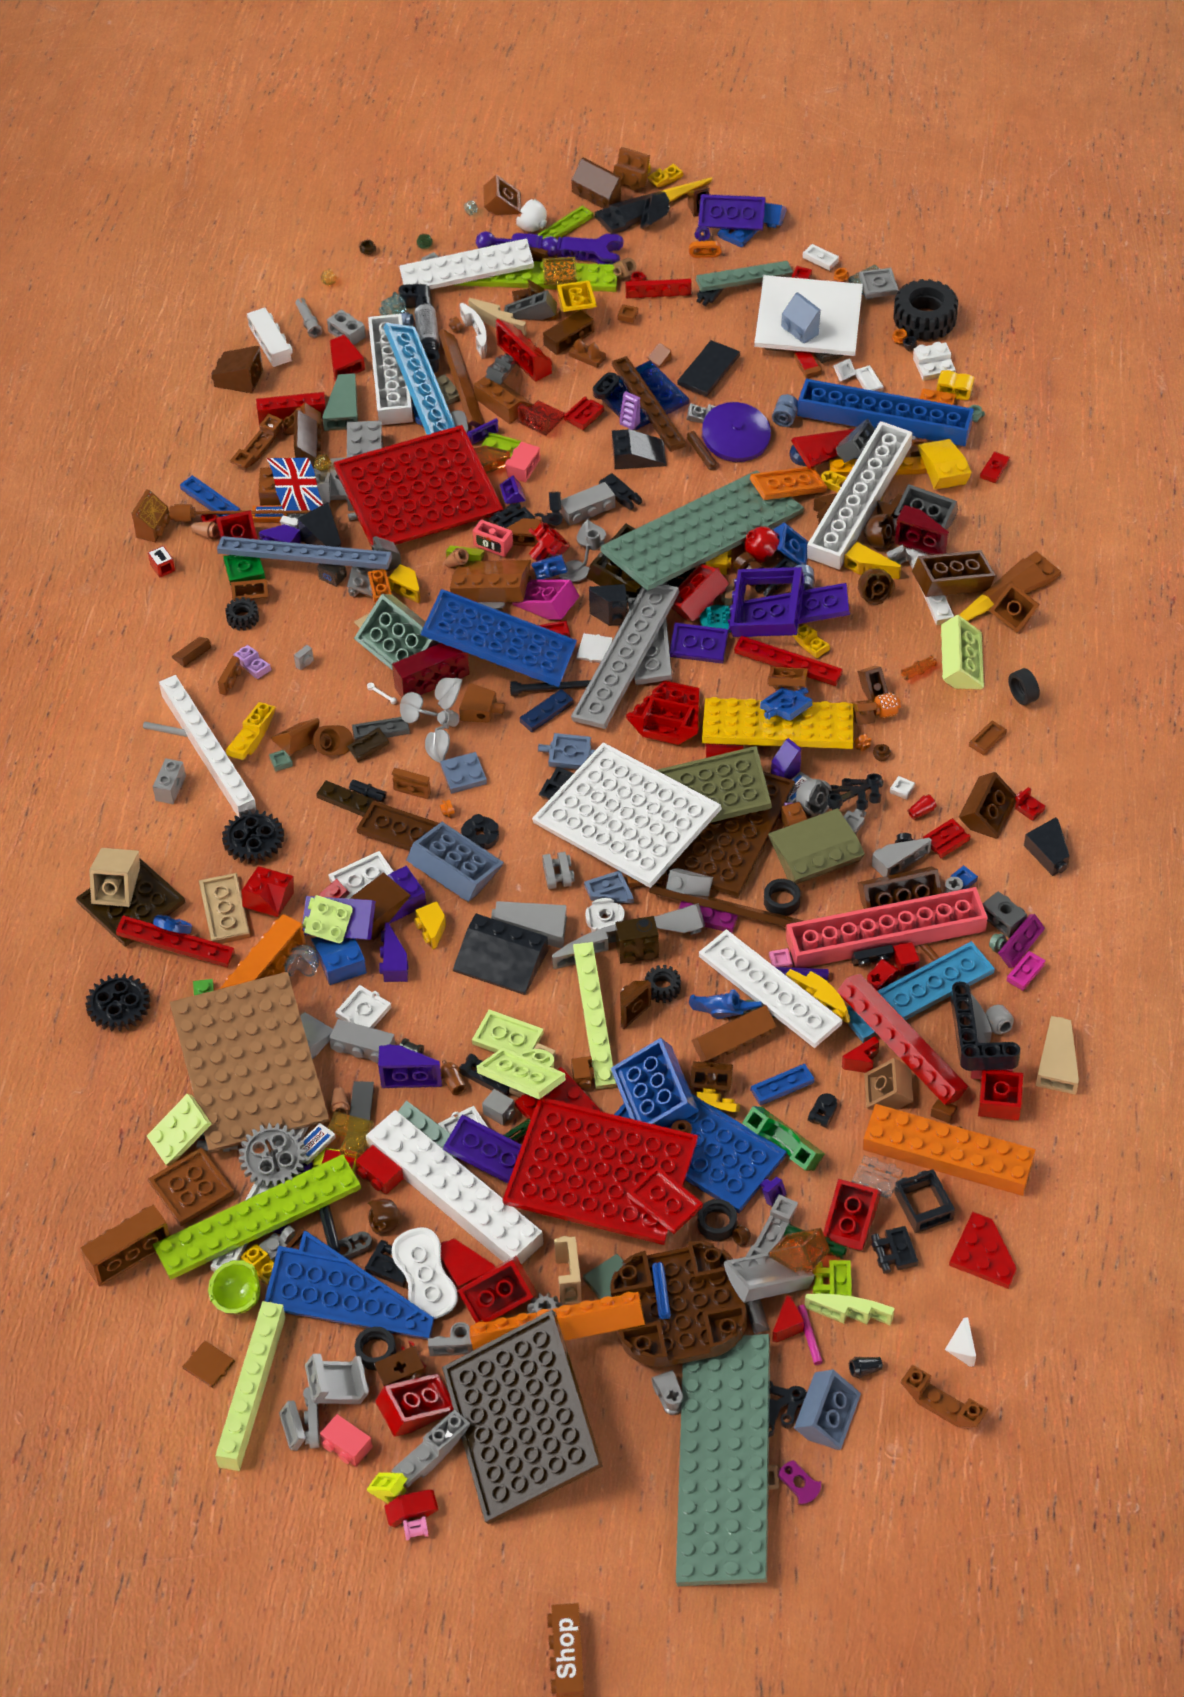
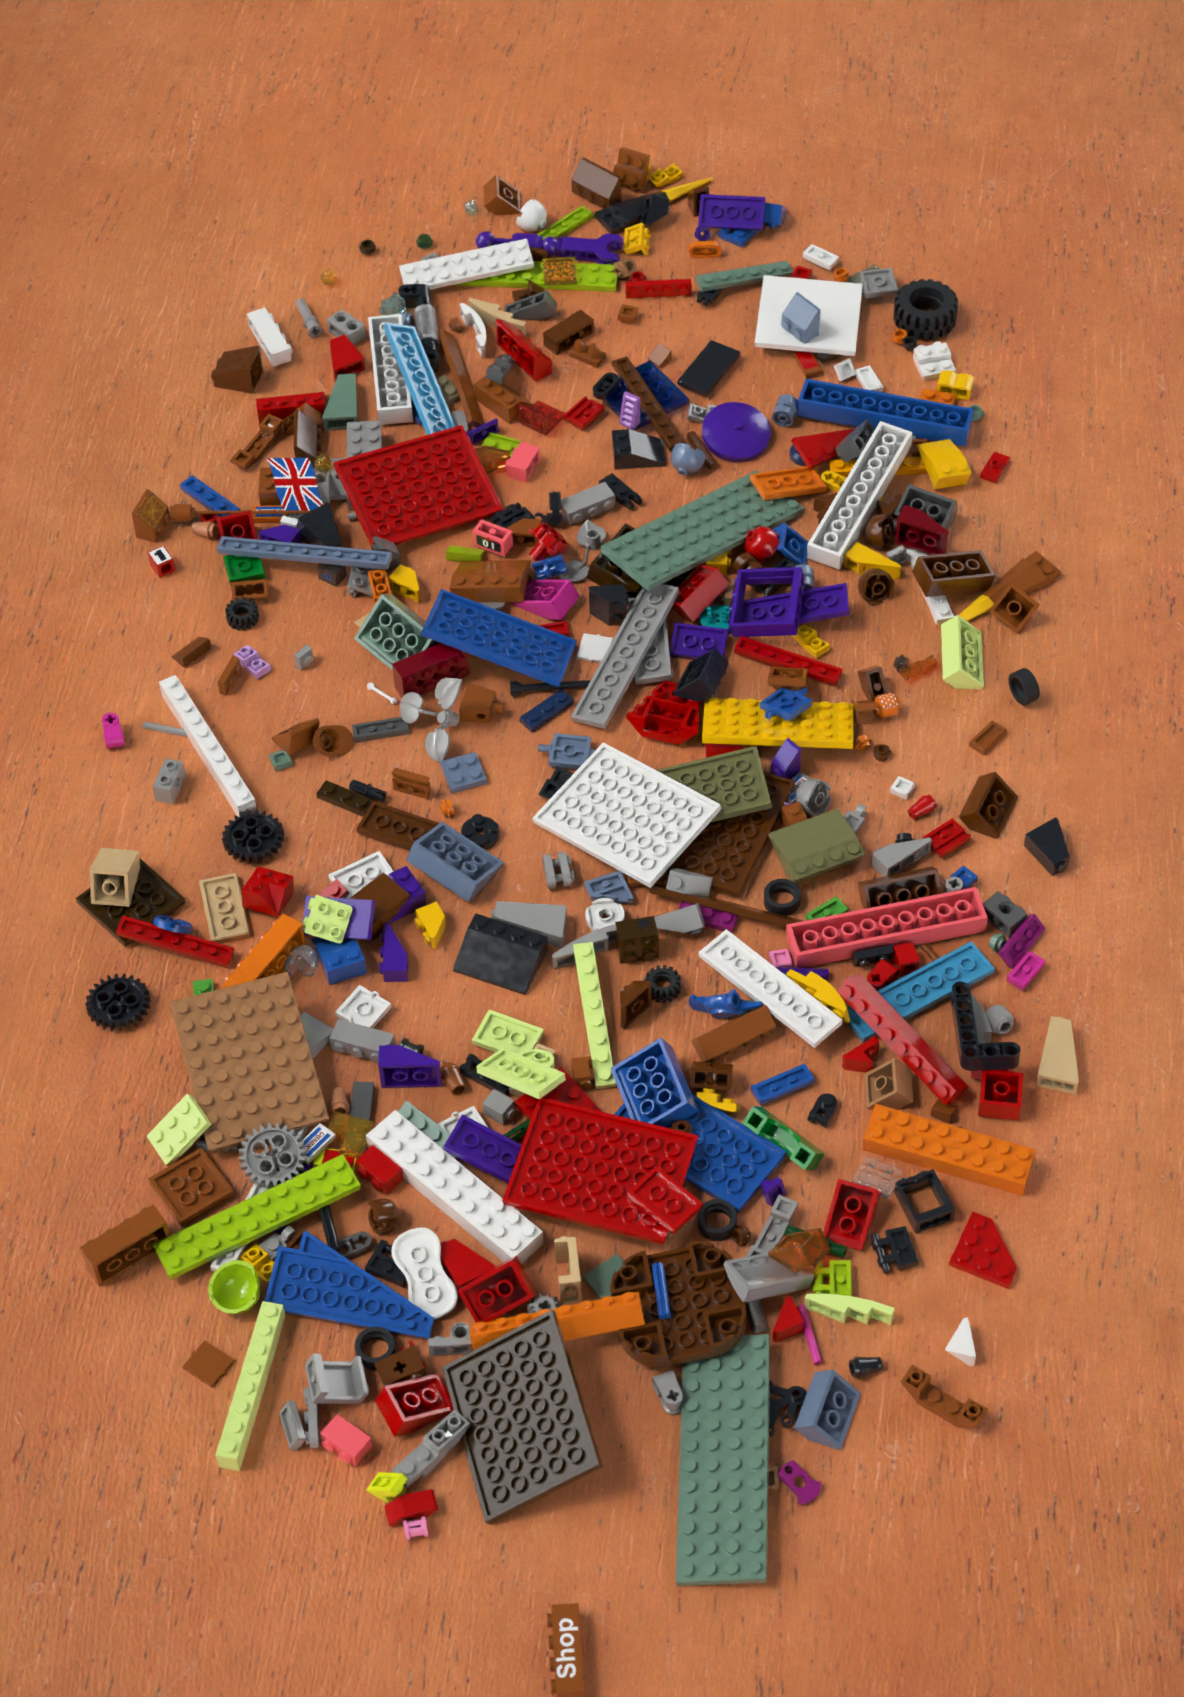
(112, 731): none -> dark pink piece
(253, 731): yellow slope -> none
(368, 744): dark brown plate -> none
(457, 557): nougat cone -> none
(512, 491): dark purple slope -> none
(576, 296): yellow slope -> none
(637, 239): none -> yellow bracket
(687, 460): none -> sand blue cylinder
(702, 677): none -> black slope
(832, 907): none -> bright green plate
(872, 782): black plant -> none
(901, 663): none -> clear smoke plate
(1028, 805): red bracket -> none

